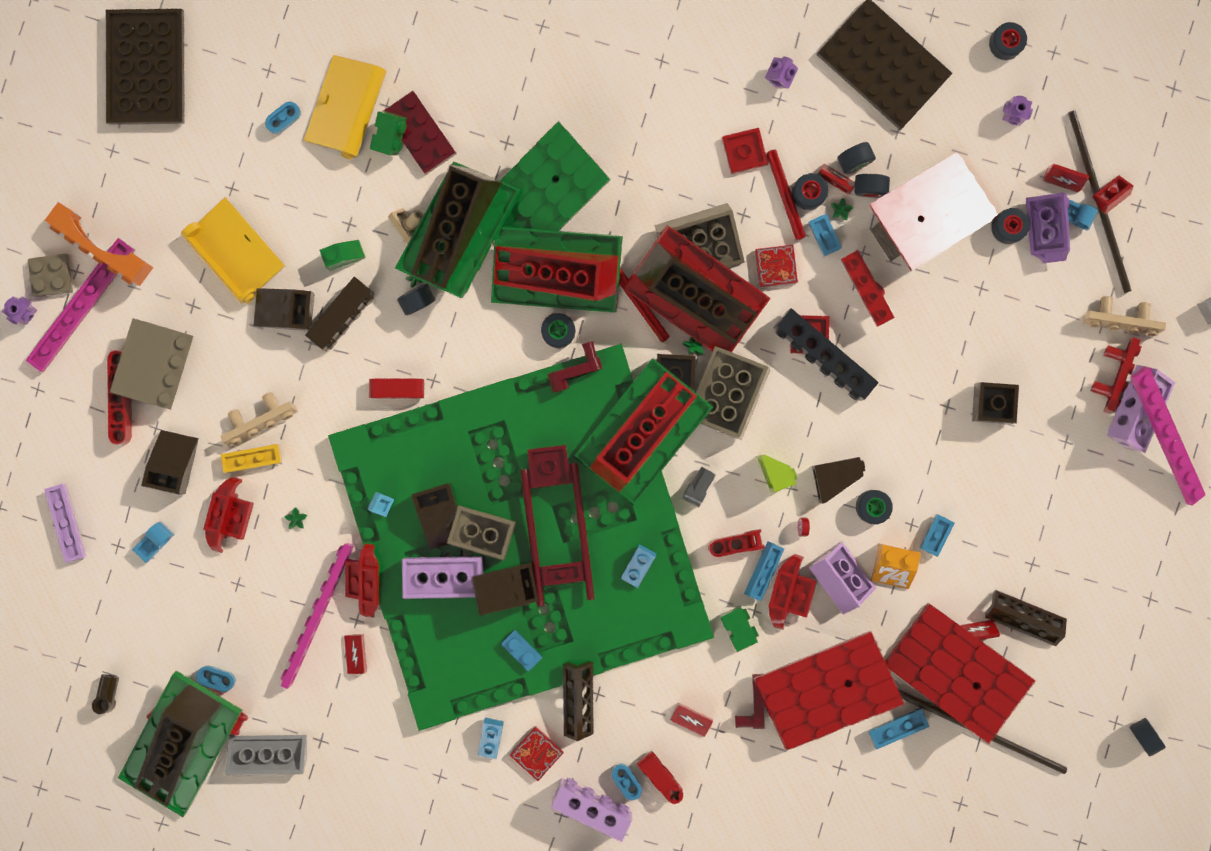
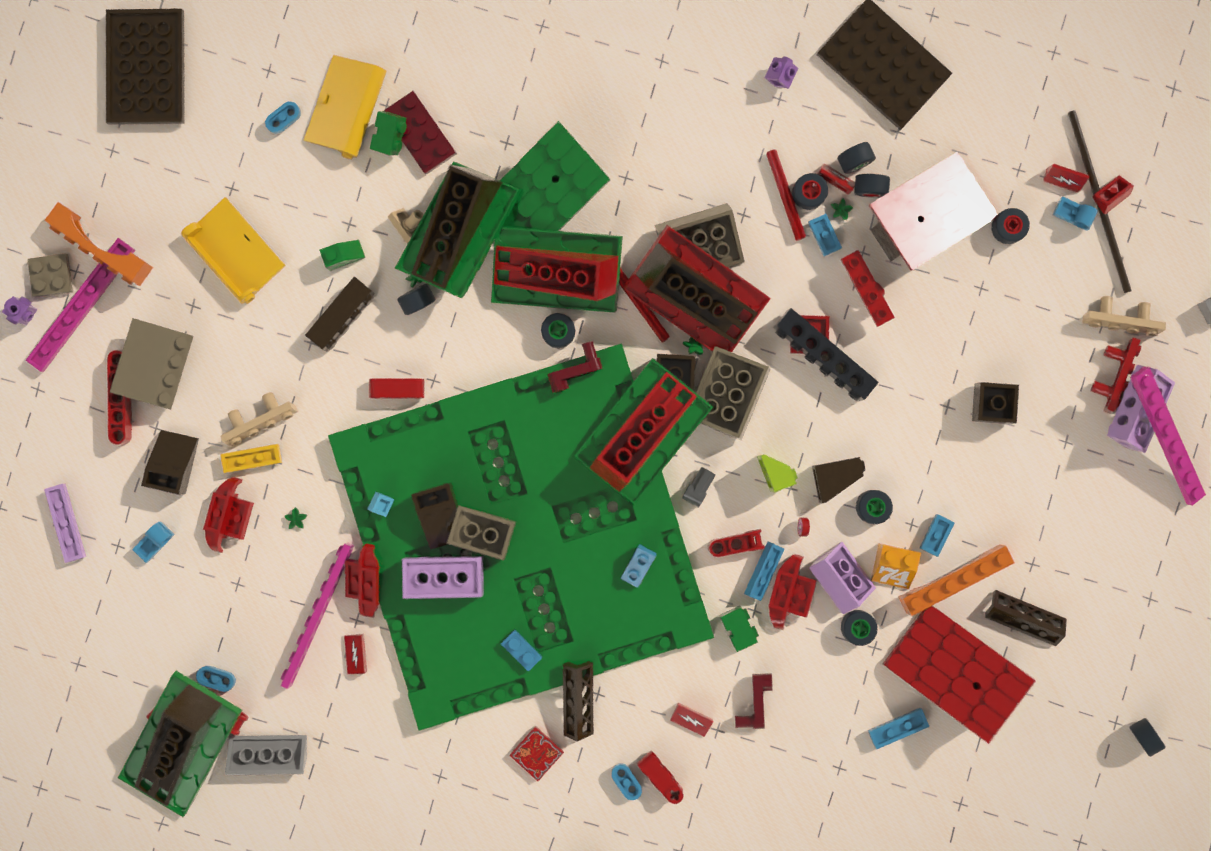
(106, 692): dark brown piece -> none
(284, 309): dark brown slope -> none
(490, 738): dark azure plate -> none
(504, 588): dark brown slope -> none
(547, 469): dark red plate -> none
(595, 818): lavender brick -> none
(744, 150): red tile -> none
(776, 266): red tile -> none
(828, 690): red piece -> none
(866, 627): none -> black wheel
(956, 581): none -> orange arch
(982, 629): red slope -> none
(997, 739): dark brown piece -> none
(1012, 34): black wheel -> none
(1012, 110): medium lavender brick -> none
(1049, 227): medium lavender slope -> none

